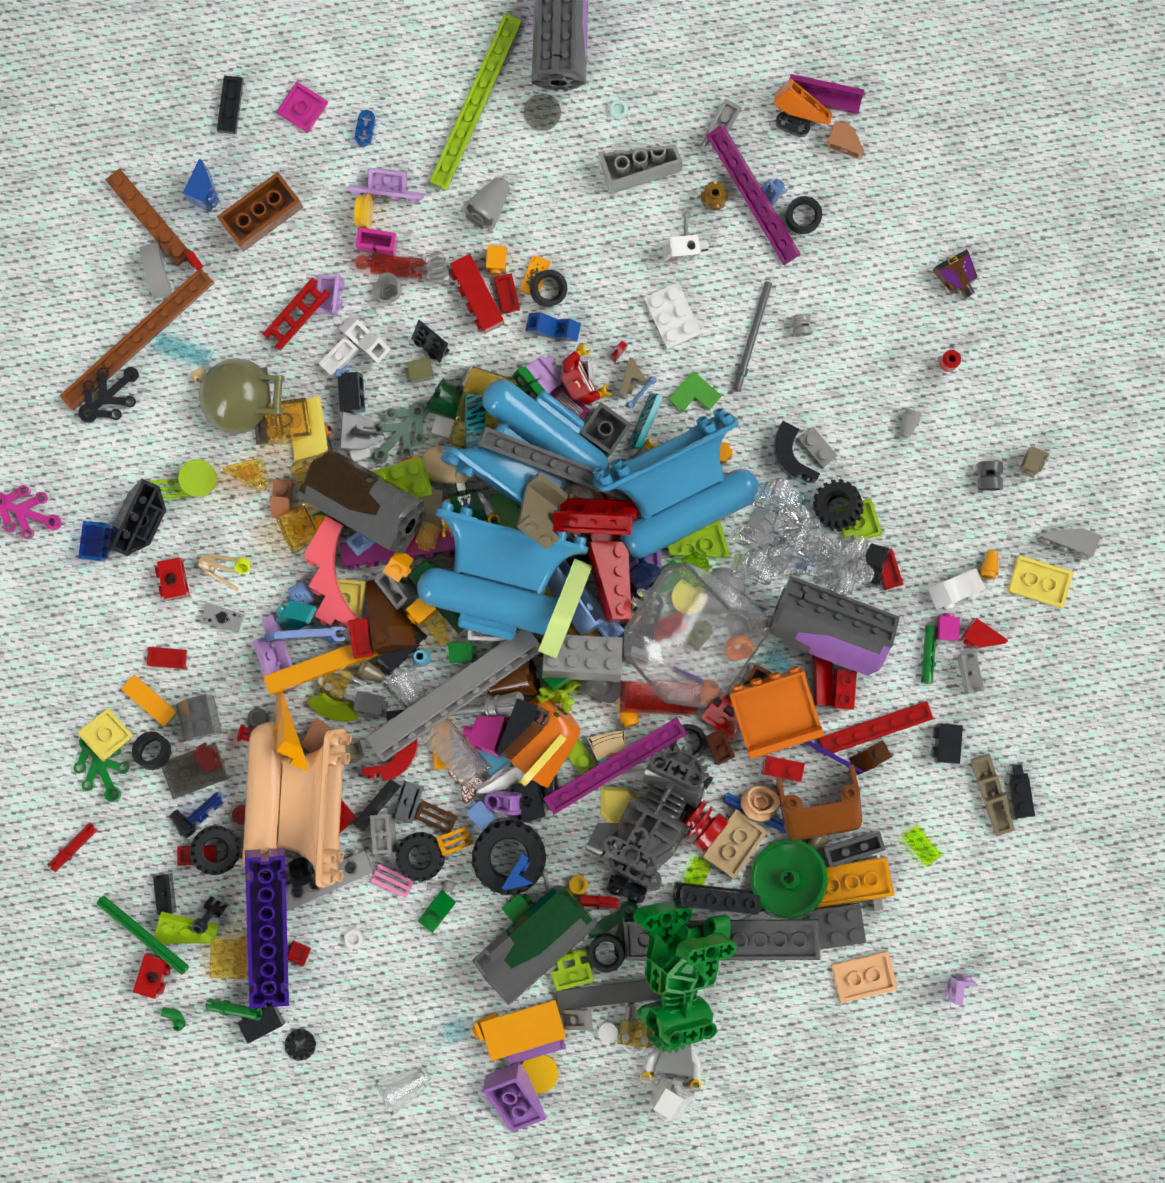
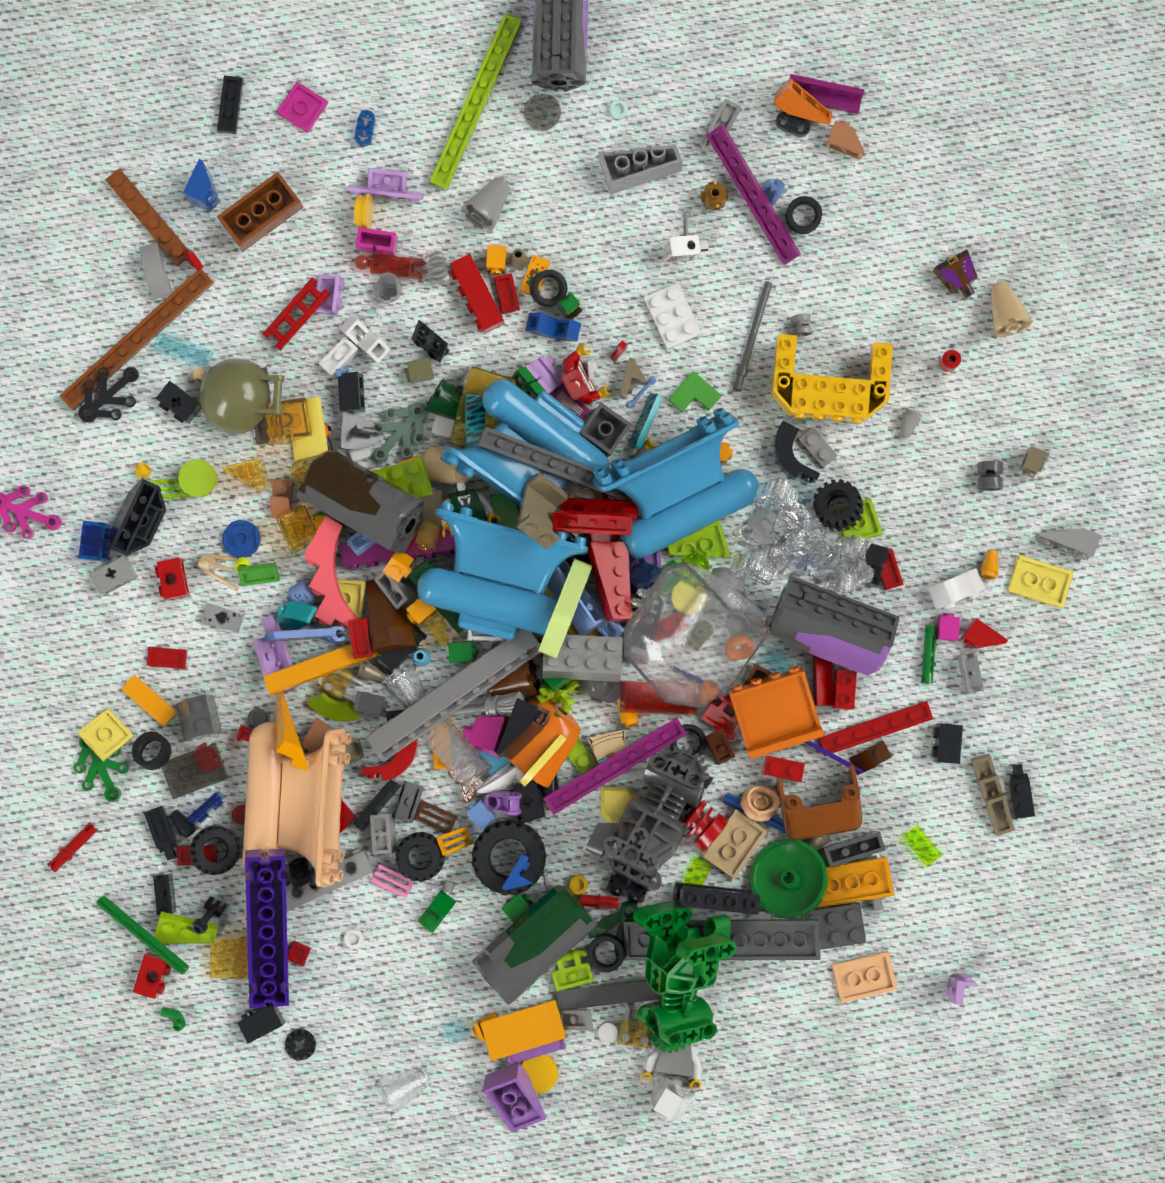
(123, 575): none -> light grey brick
(142, 470): none -> yellow plate
(161, 831): none -> black hinge
(171, 394): none -> black brick
(227, 1008): green pin -> none
(245, 543): none -> blue tile
(258, 574): none -> bright green tile
(518, 263): none -> dark tan cone
(569, 306): none -> green leg
(828, 396): none -> yellow wedge
(1007, 311): none -> tan cone

